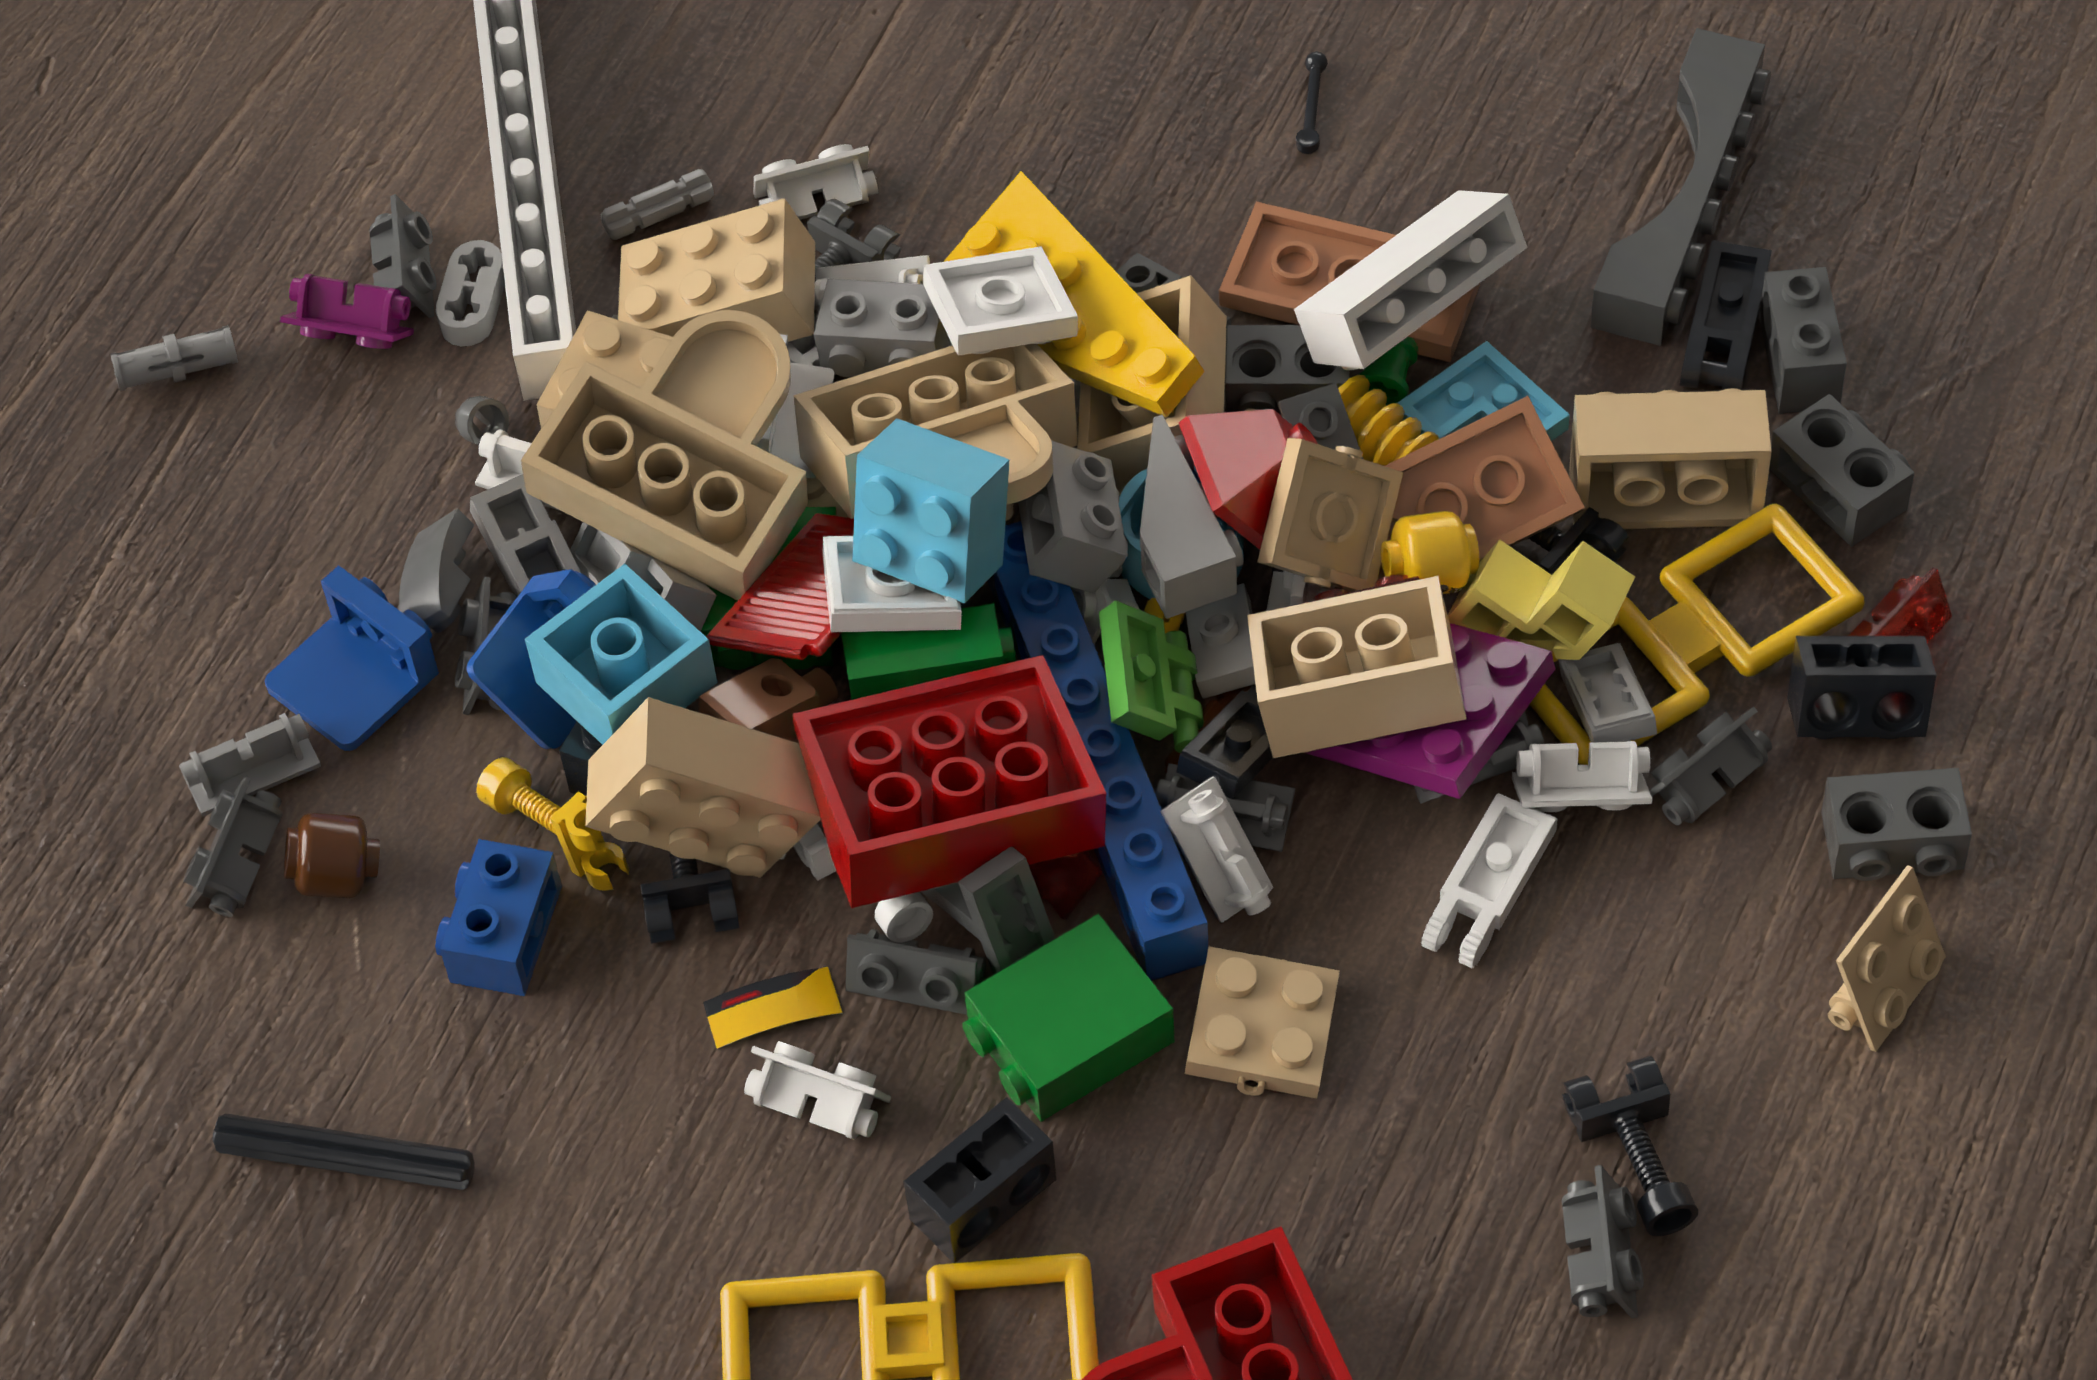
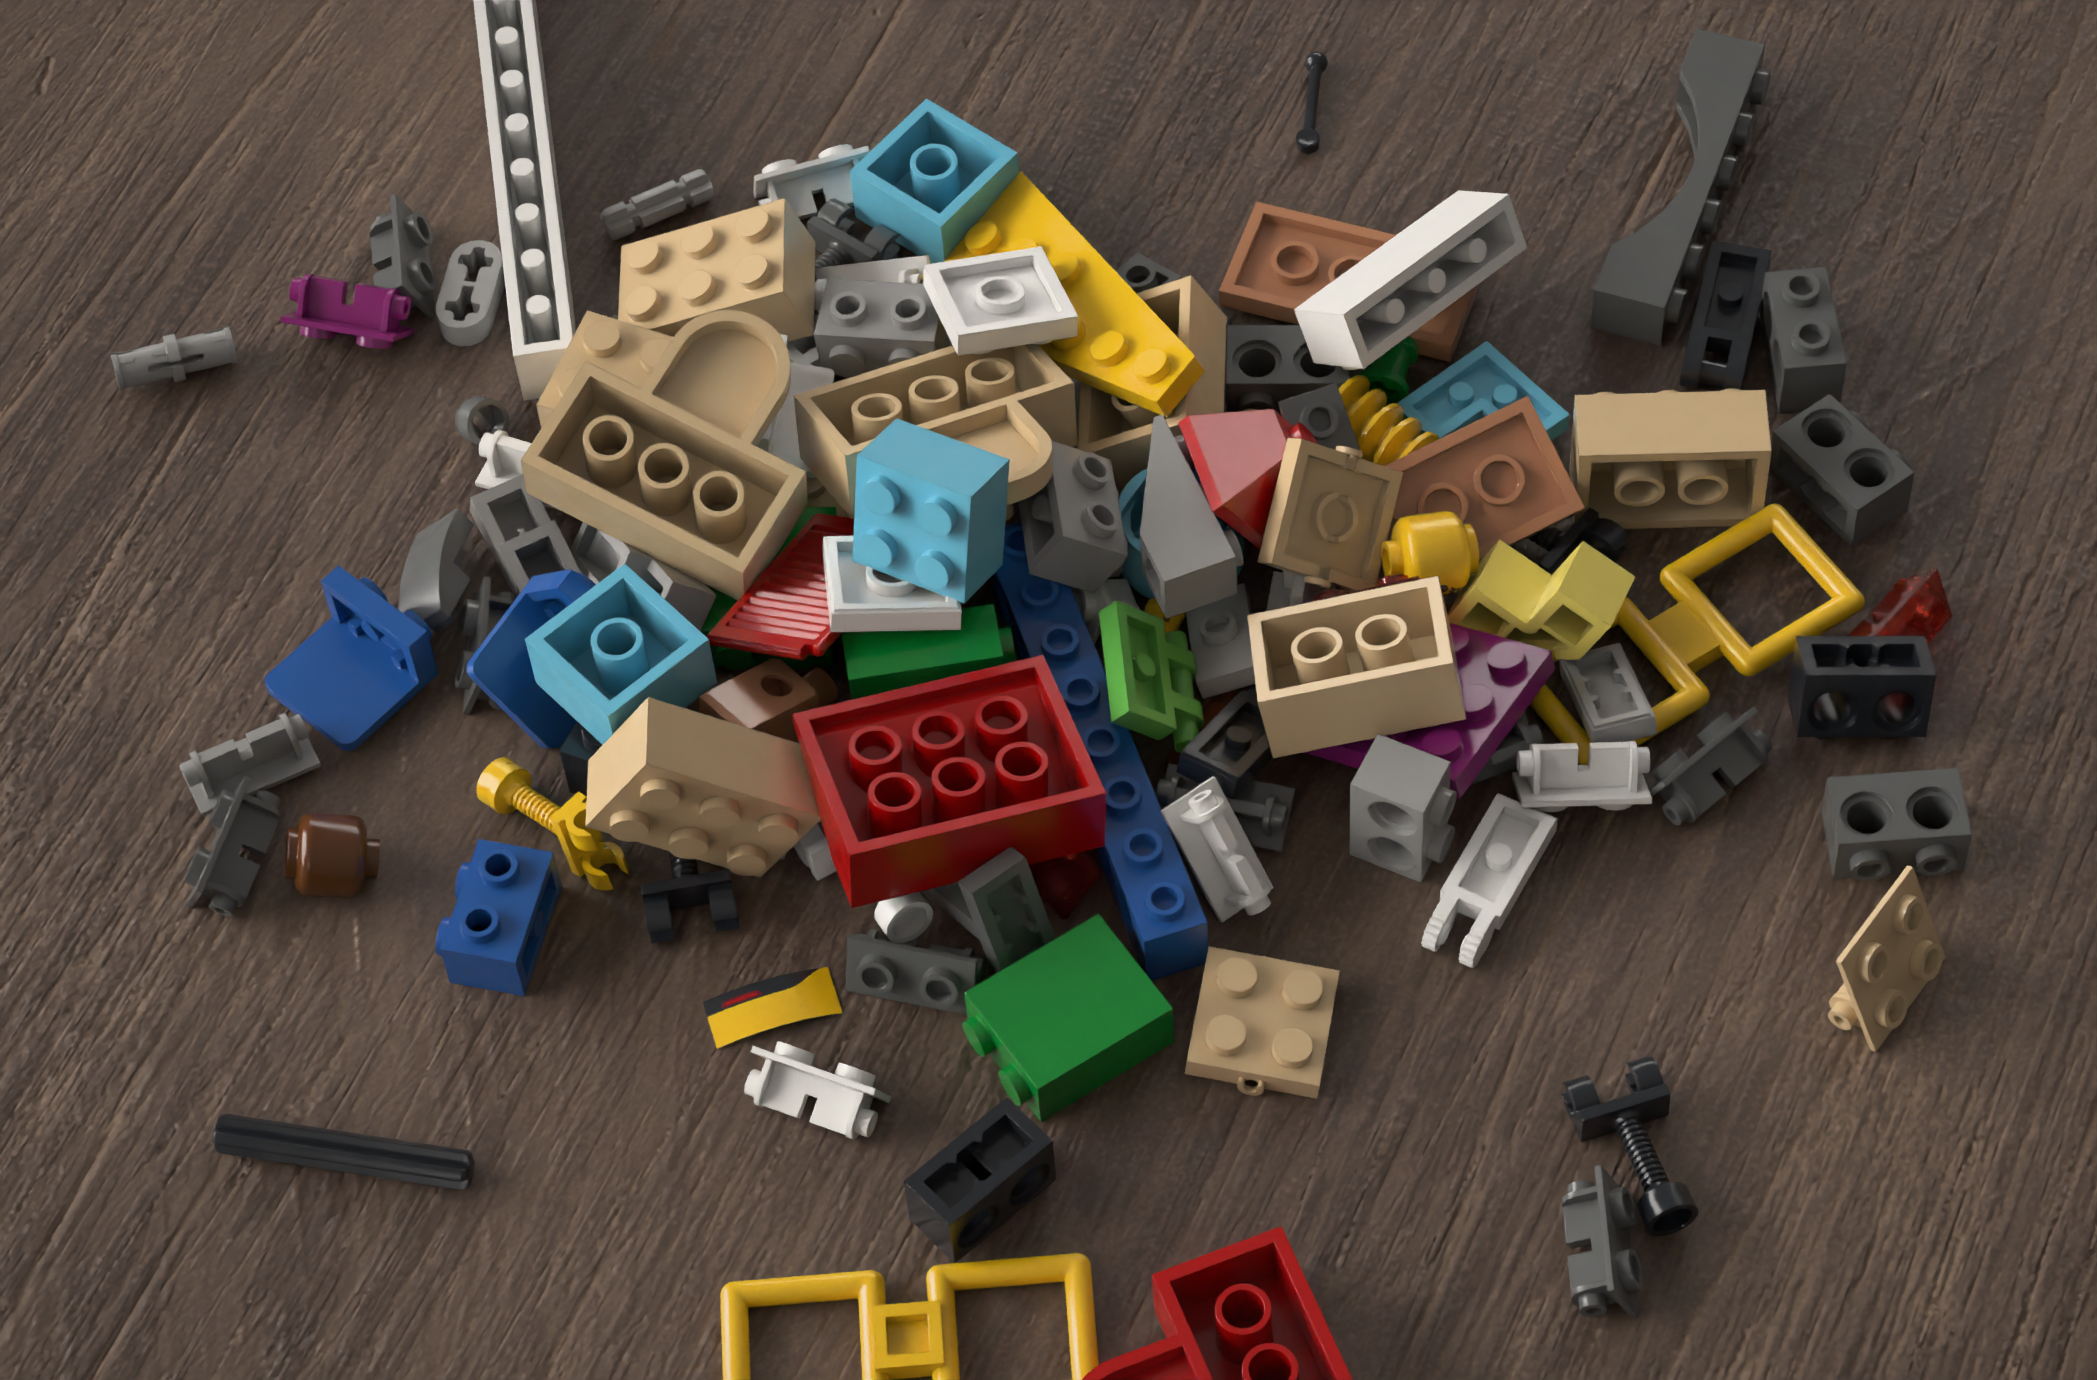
(931, 180): none -> medium azure brick
(1401, 808): none -> light grey brick

